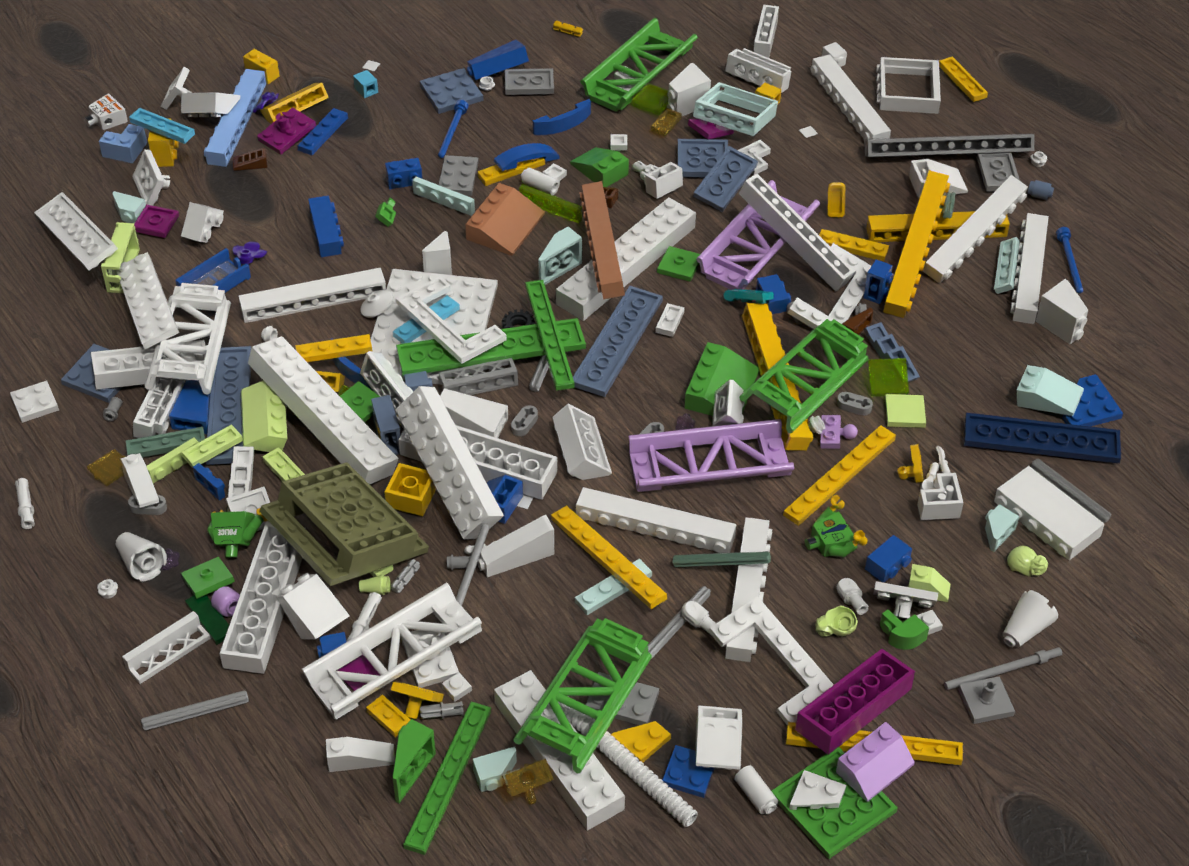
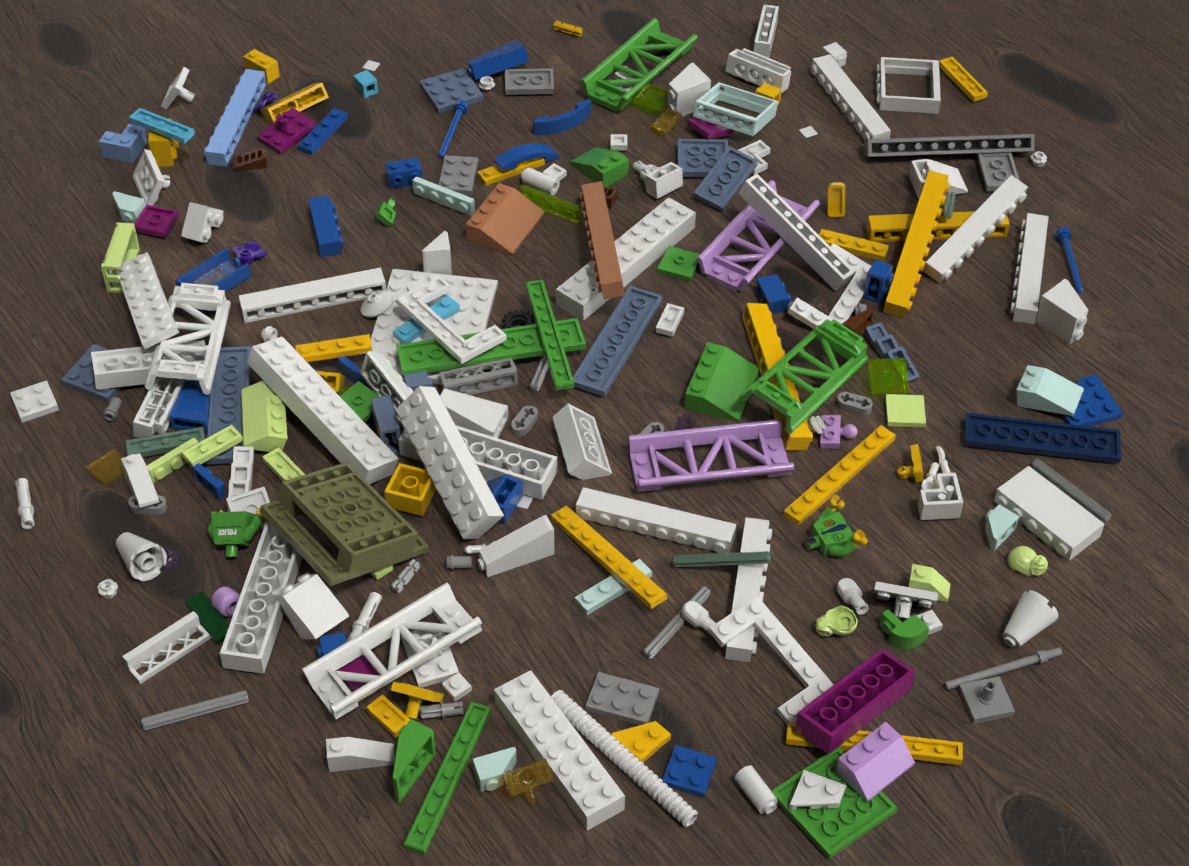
(76, 231): white plate -> none
(106, 113): white torso -> none
(207, 104): white slope -> none
(207, 577): bright green plate -> none
(378, 584): yellowish green cone -> none
(472, 564): light grey bar -> none
(560, 255): light aqua slope -> none
(605, 638): bright green piece -> none
(718, 737): white slope -> none
(728, 404): white slope -> none
(748, 295): teal hinge -> none
(888, 559): blue brick -> none
(1006, 265): light aqua plate -> none
(1040, 190): sand blue brick -> none

